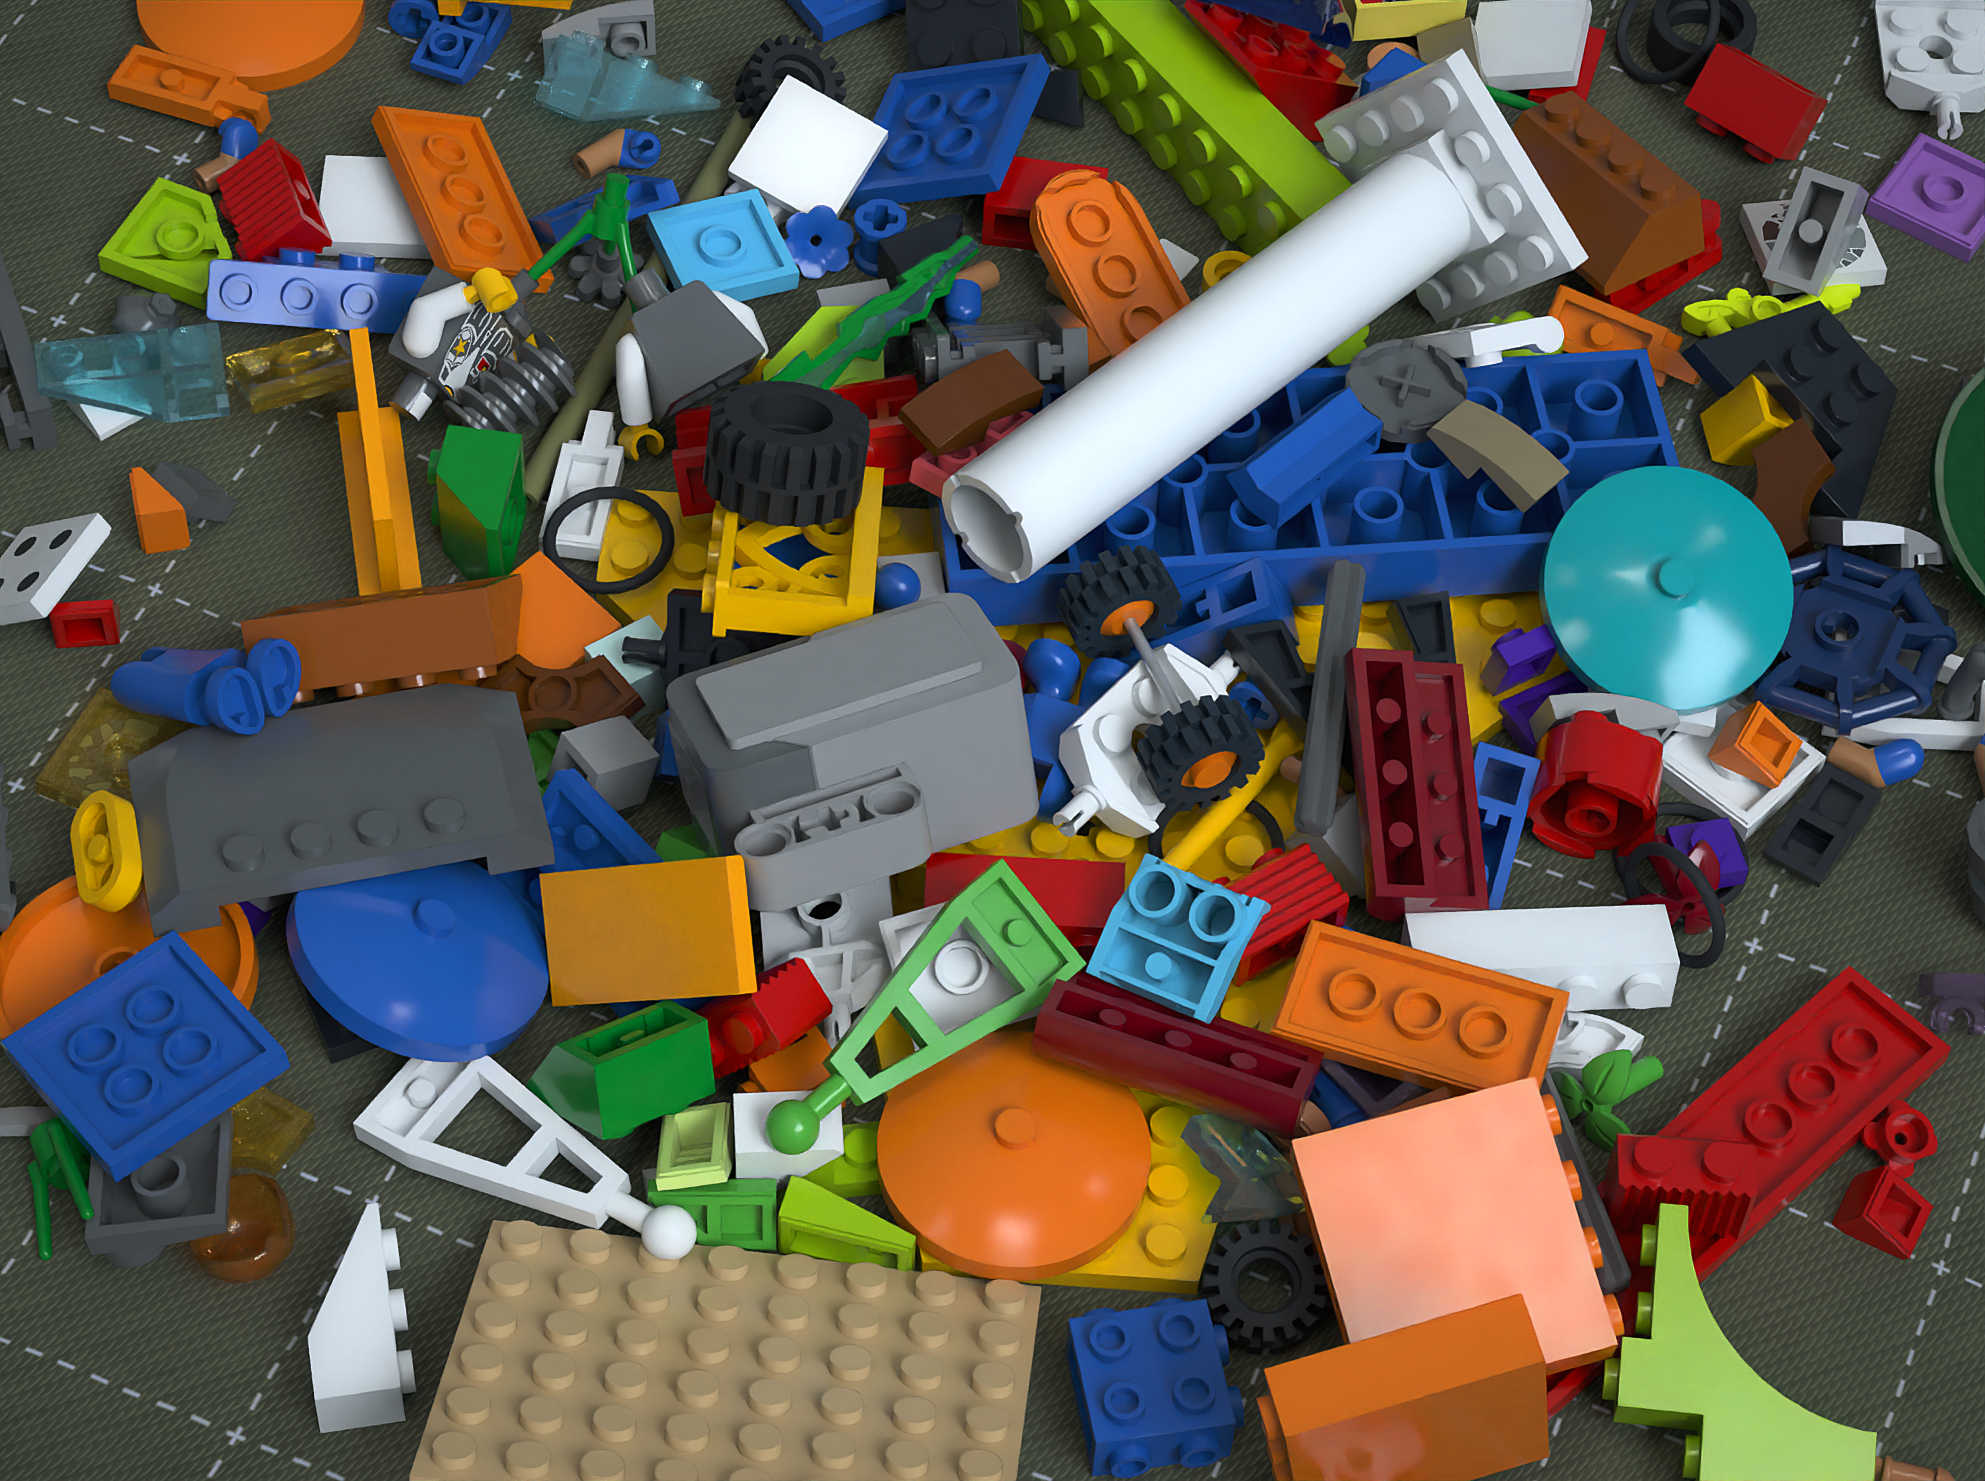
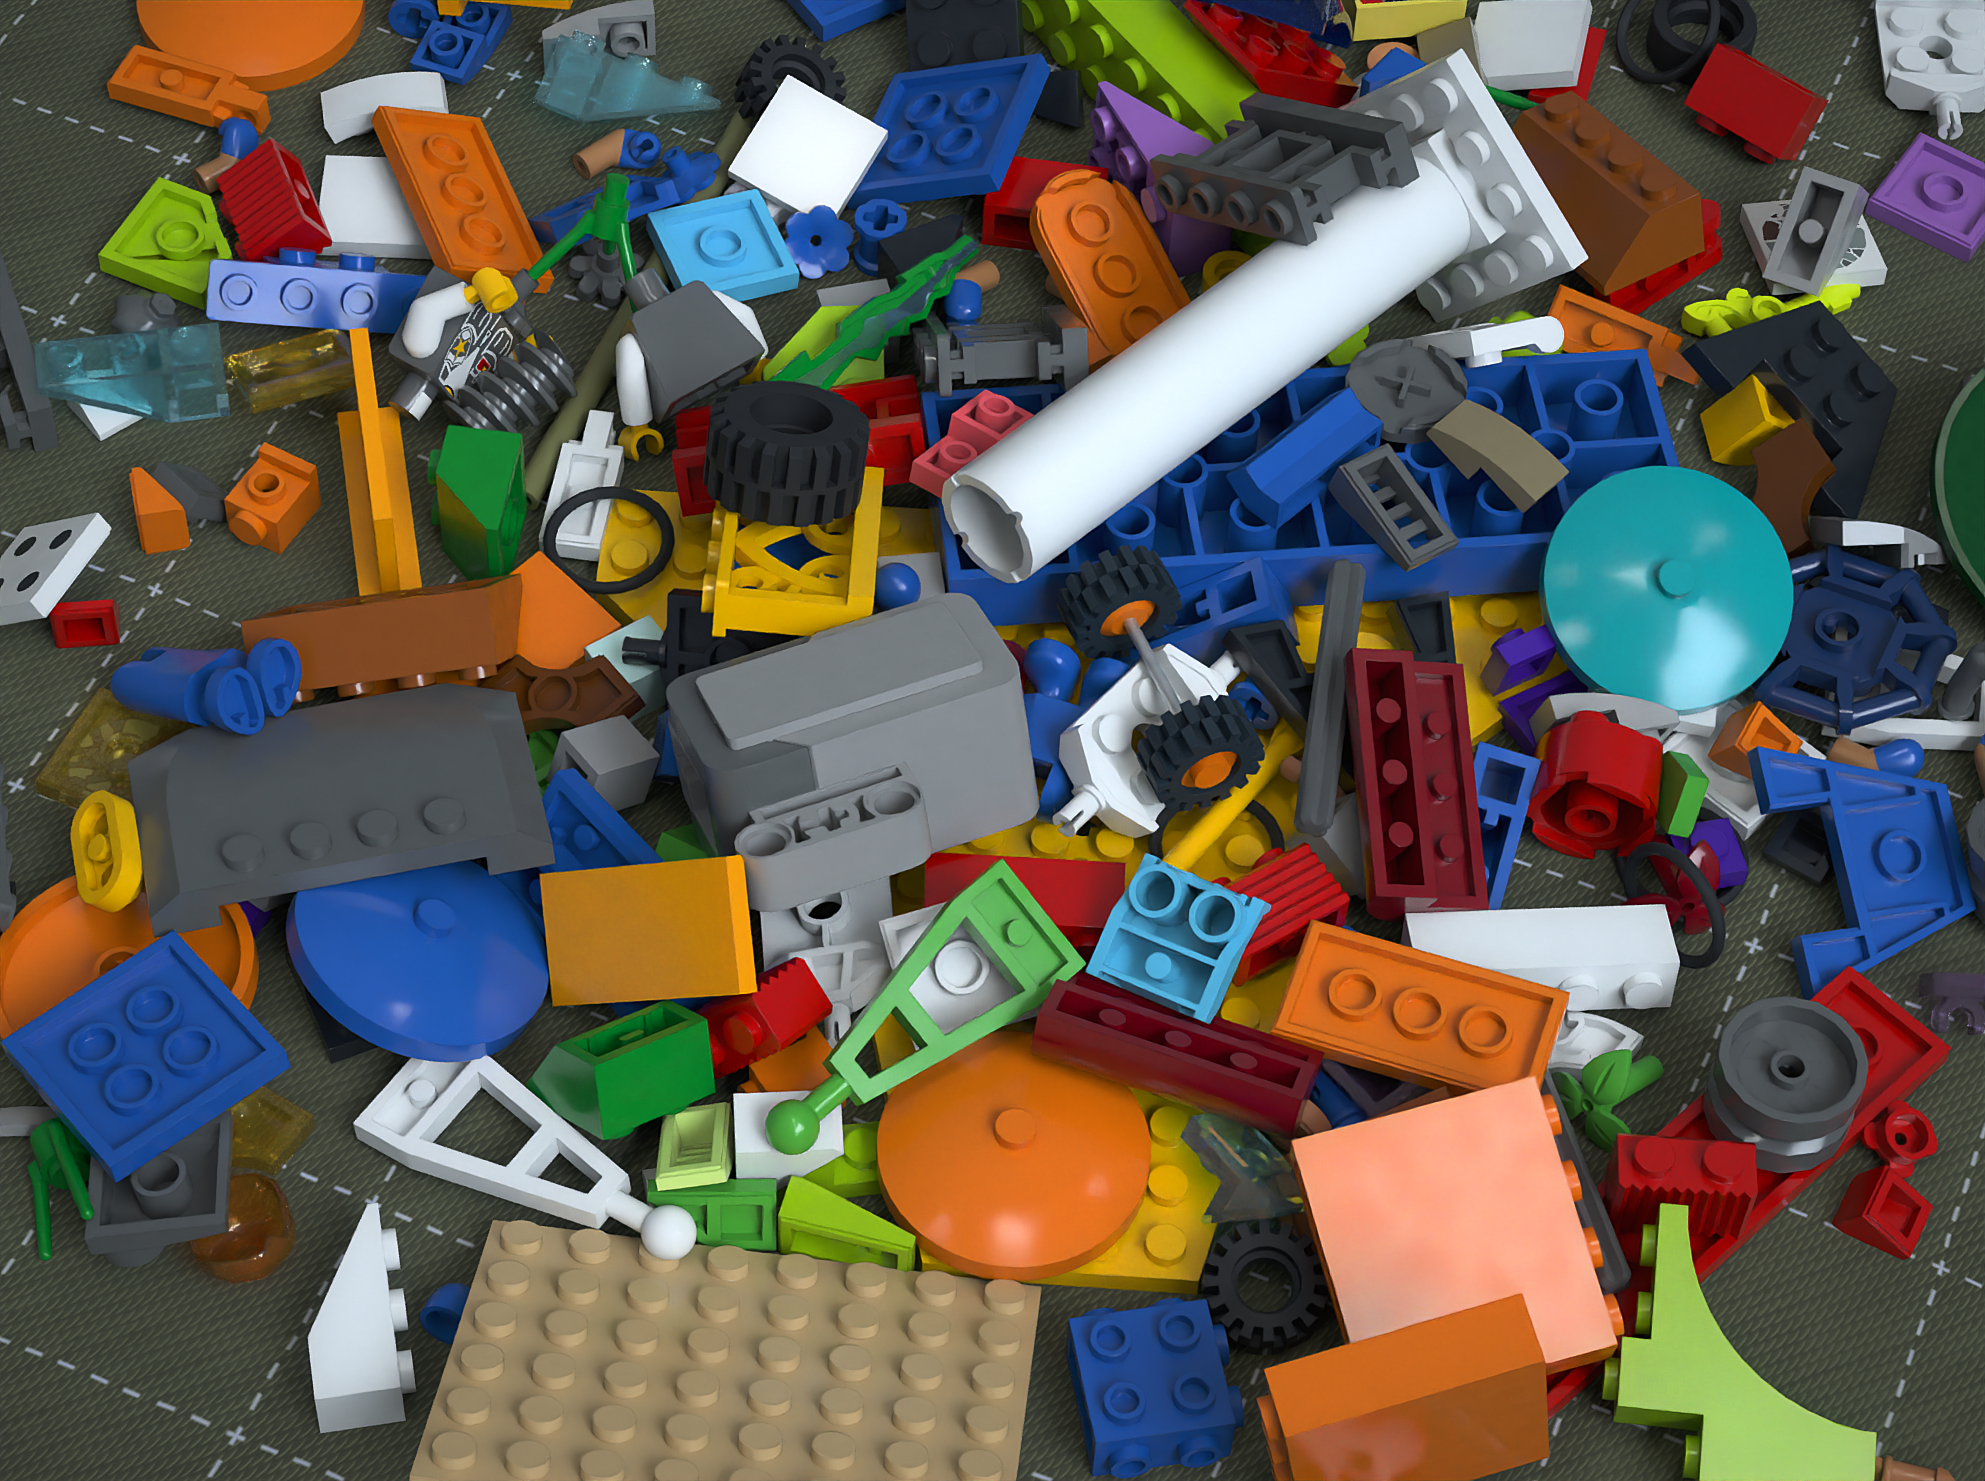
(273, 499): none -> orange brick
(352, 105): none -> white slope
(444, 1311): none -> blue hinge
(690, 172): none -> blue plant
(964, 403): reddish brown slope -> none
(1125, 141): none -> medium lavender slope
(1284, 167): none -> dark grey fence
(1396, 484): none -> dark grey slope
(1680, 793): none -> bright green tile
(1786, 1082): none -> dark grey wheel
(1890, 854): none -> blue wing

